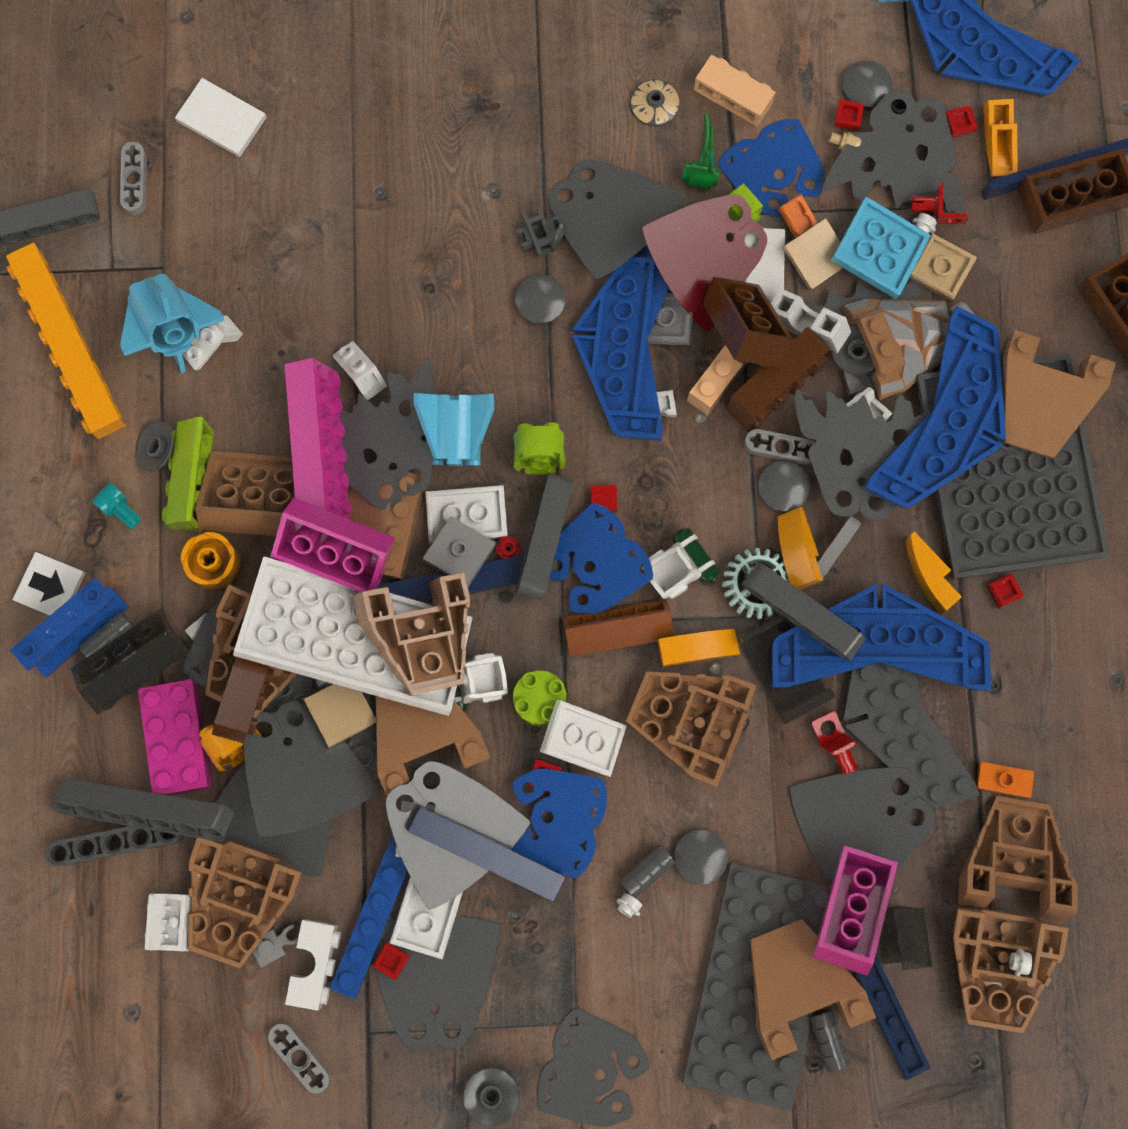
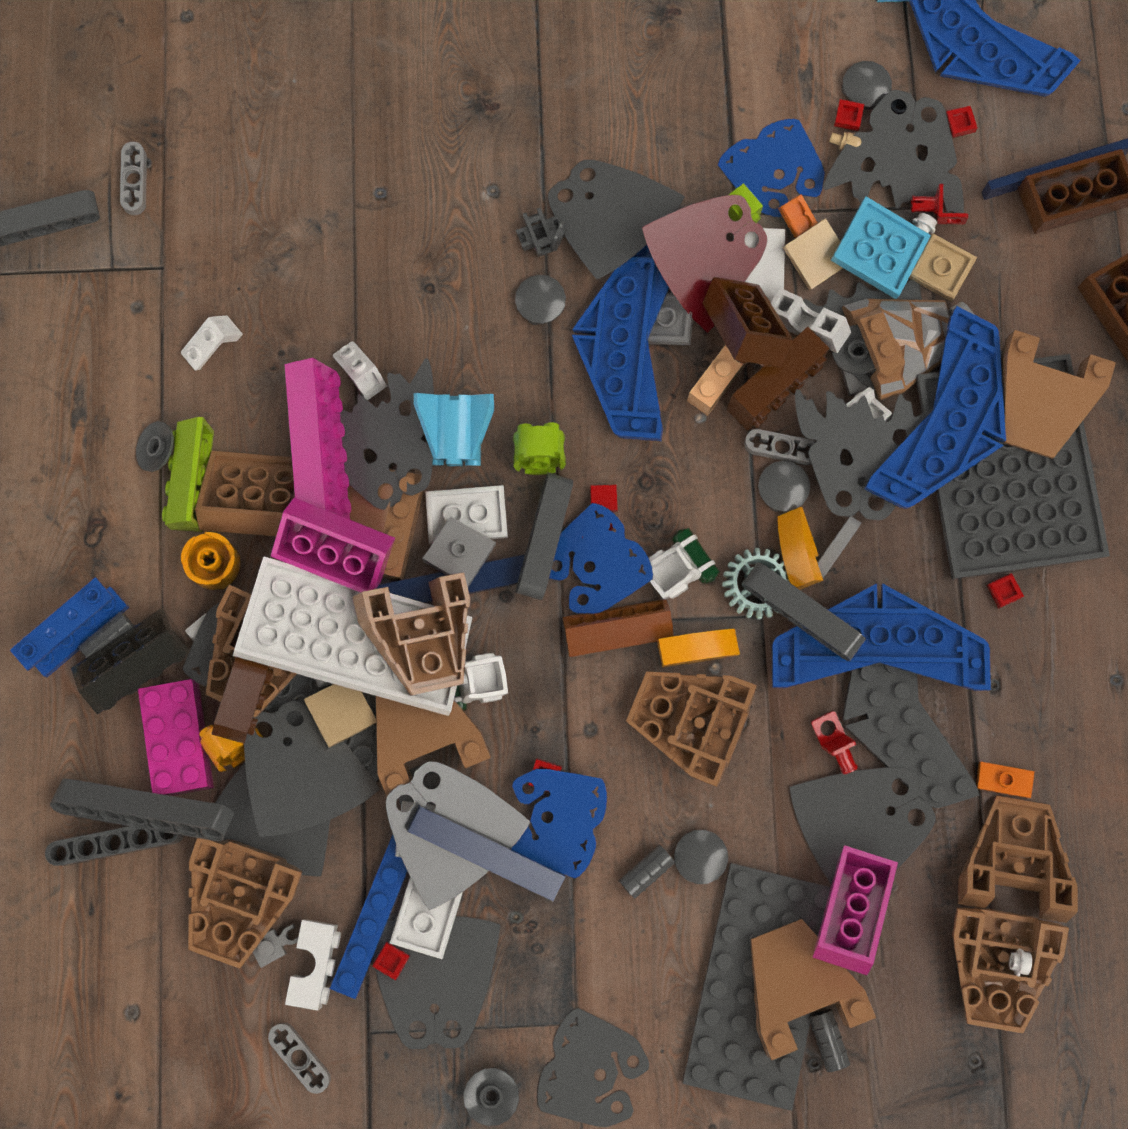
(48, 584): white tile -> none
(65, 341): light orange brick -> none
(114, 503): teal axle -> none
(164, 318): medium azure brick -> none
(167, 922): white bracket -> none
(220, 117): white tile -> none
(511, 542): red plate -> none
(536, 697): lime brick -> none
(583, 738): white tile -> none
(629, 905): white plate -> none
(655, 112): tan dish -> none
(667, 403): white tile -> none
(700, 173): green plant -> none
(734, 90): light nougat brick -> none
(789, 701): clear smoke panel -> none
(893, 1022): dark blue tile -> none
(905, 937): clear smoke panel -> none
(930, 574): light orange slope -> none
(1000, 137): light orange slope -> none

